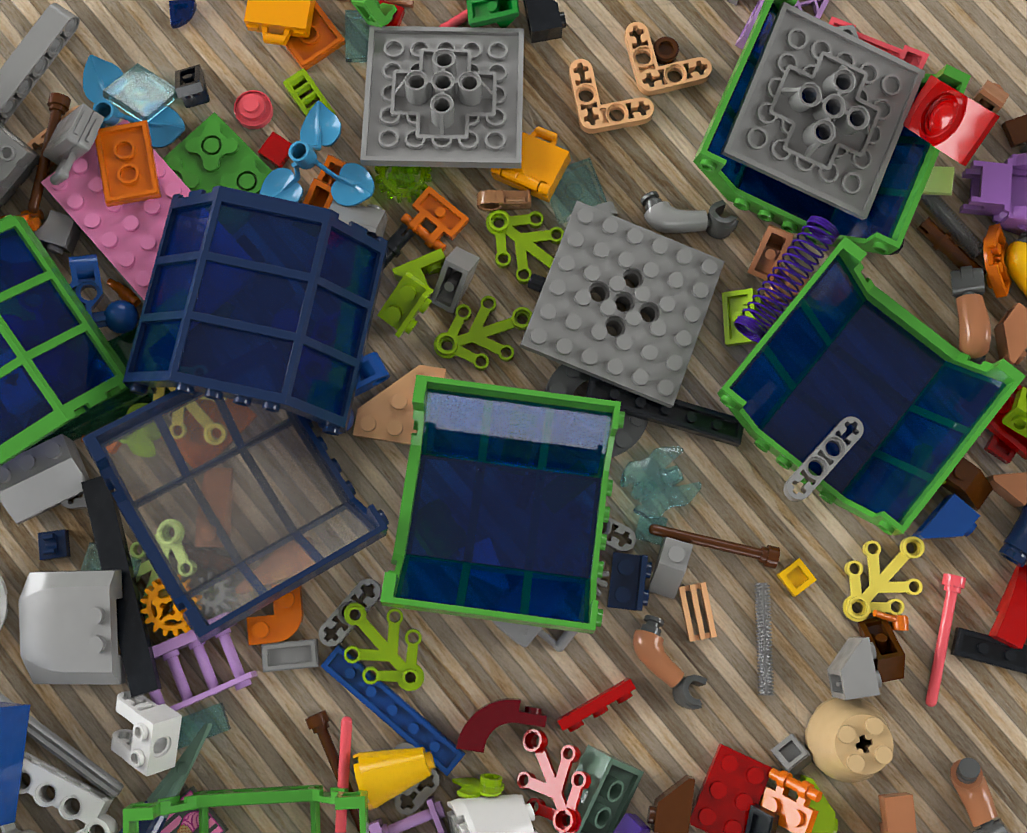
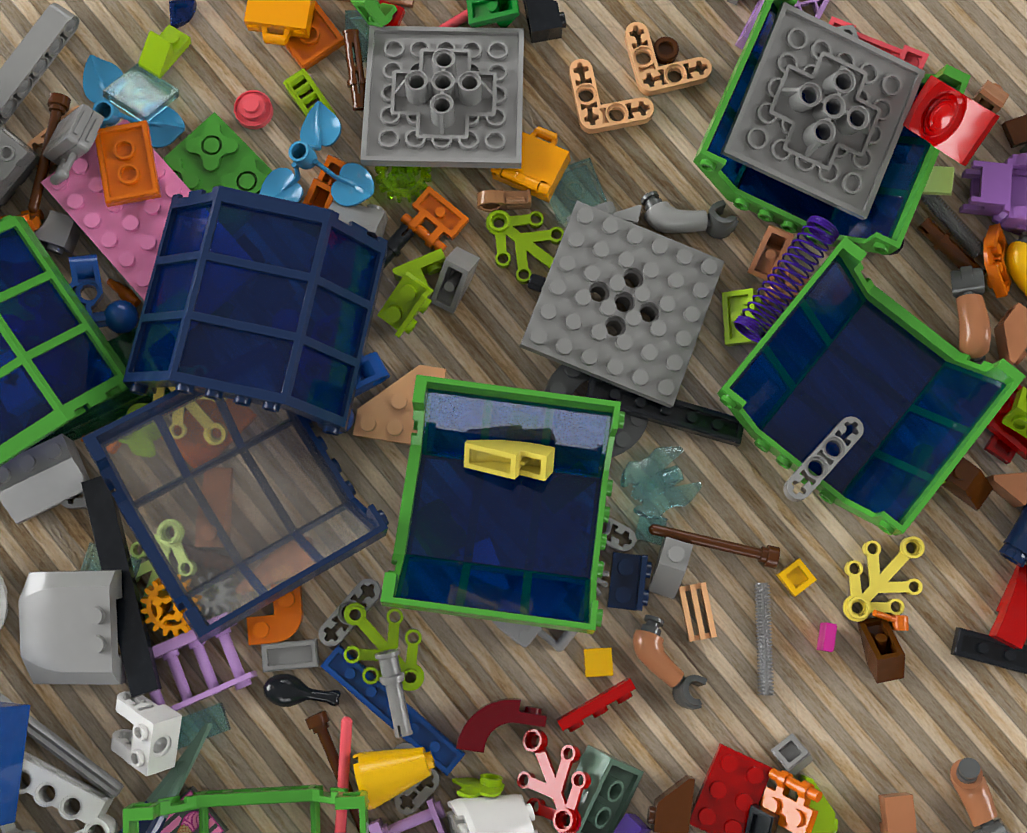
(54, 545): dark blue tile -> none
(163, 50): none -> lime slope
(191, 86): black slope -> none
(275, 150): red tile -> none
(289, 690): none -> black piece
(351, 39): none -> reddish brown pin
(392, 679): none -> light grey pin
(479, 334): lime plant -> none
(510, 458): none -> light yellow slope
(598, 662): none -> yellow tile
(630, 214): none -> light grey slope
(827, 637): none -> dark pink tile
(835, 740): tan cone -> none
(853, 670): light grey slope -> none
(948, 520): blue slope -> none
(952, 586): coral piece -> none

